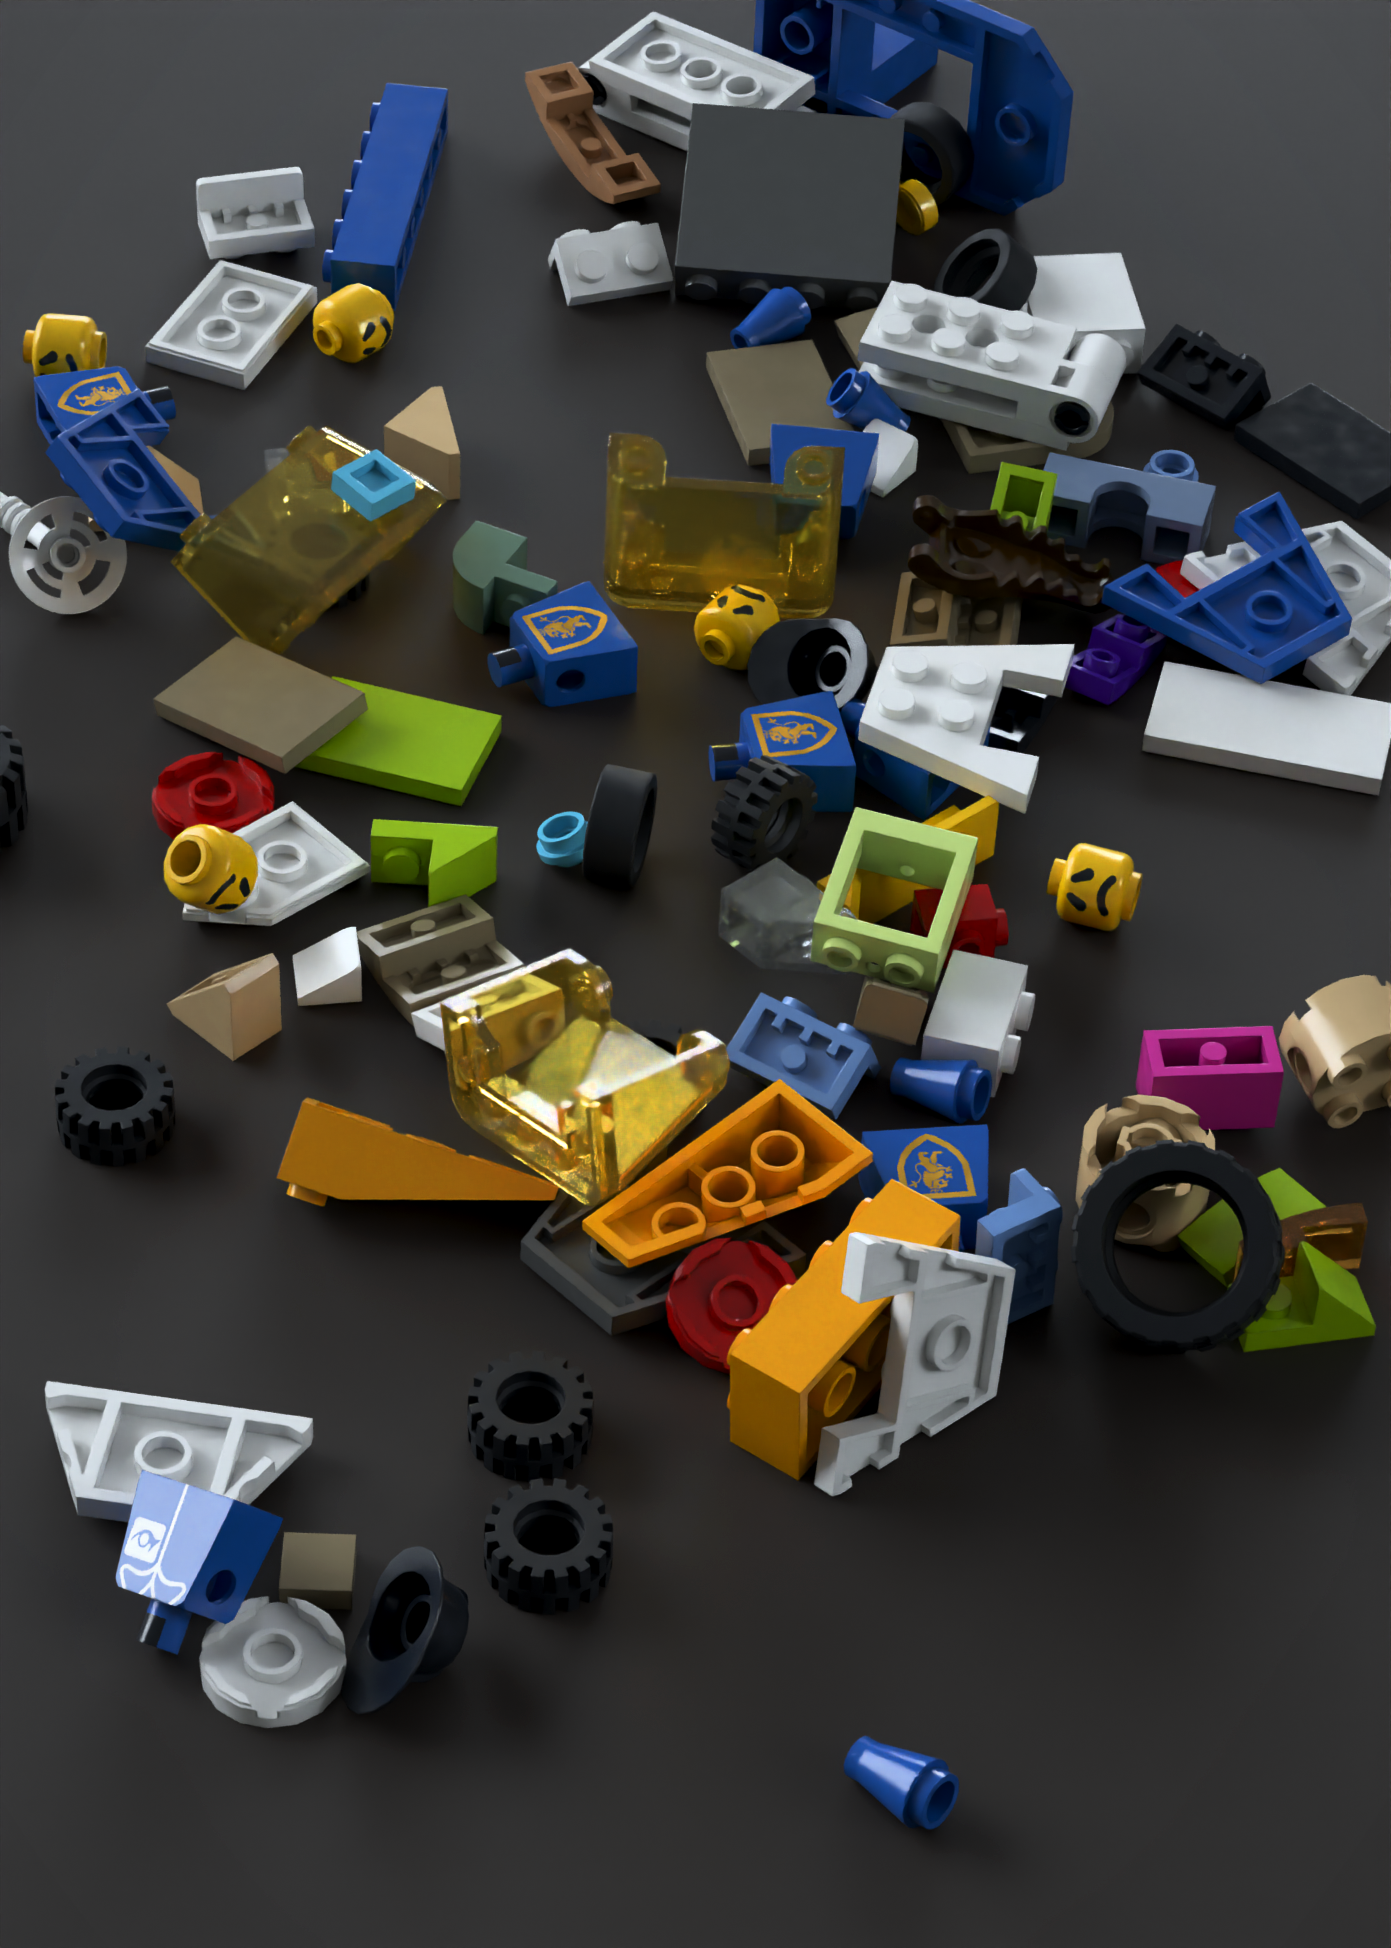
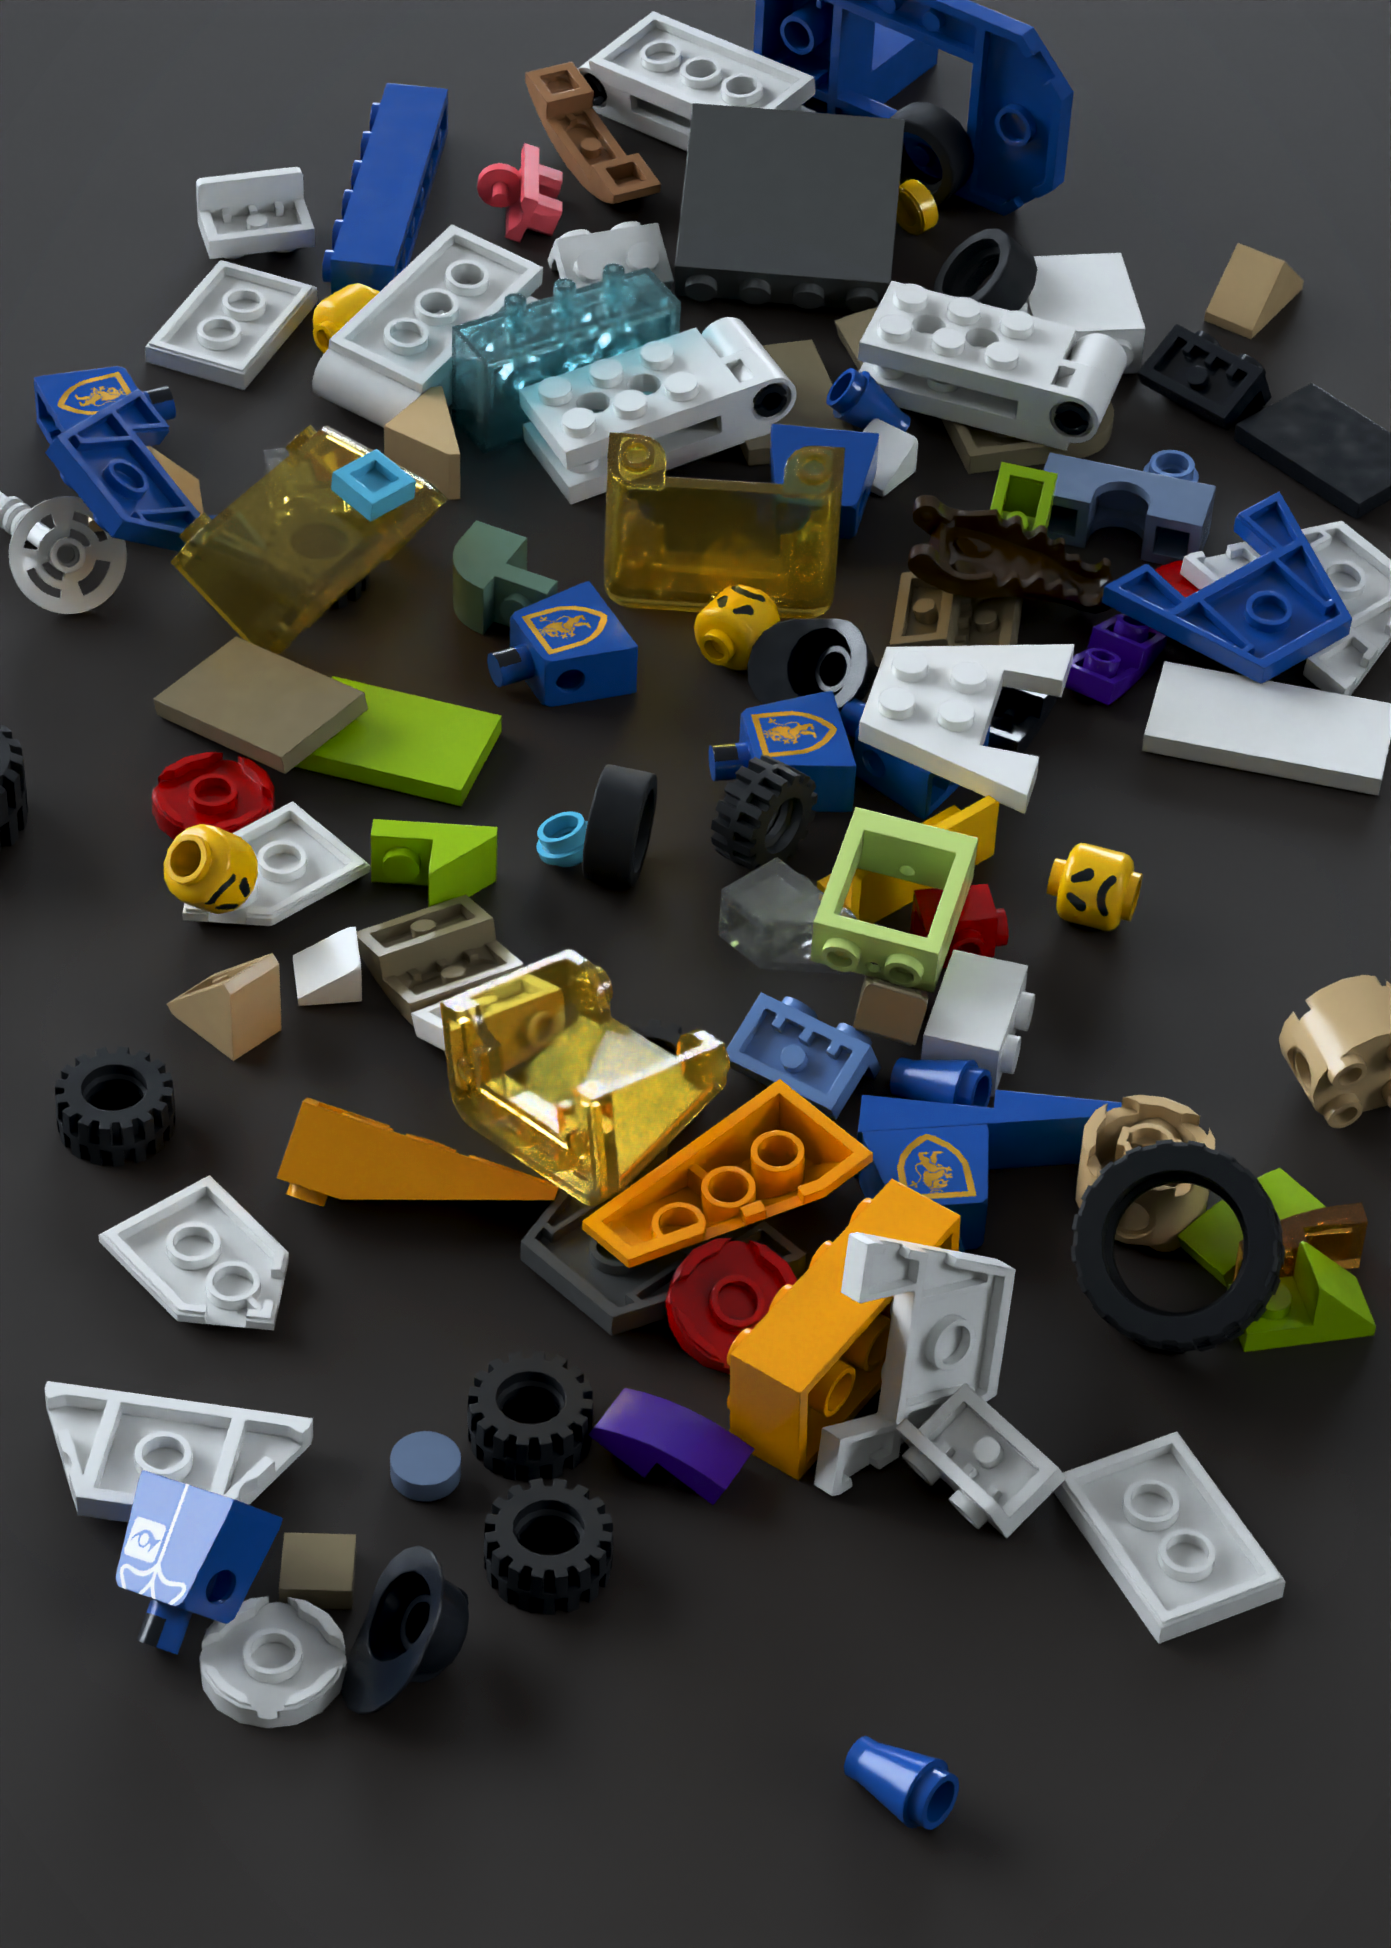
(64, 345): yellow head -> none
(203, 1258): none -> white tile
(404, 334): none -> white hinge
(425, 1466): none -> sand blue tile
(527, 194): none -> coral hips
(548, 339): none -> clear light blue piece
(682, 391): none -> white hinge
(691, 1447): none -> dark purple slope
(774, 320): blue cone -> none
(983, 1459): none -> white bracket
(1021, 1125): none -> blue slope
(1025, 1239): medium blue bracket -> none
(1169, 1537): none -> white tile
(1219, 1073): dark pink brick -> none
(1252, 291): none -> tan slope

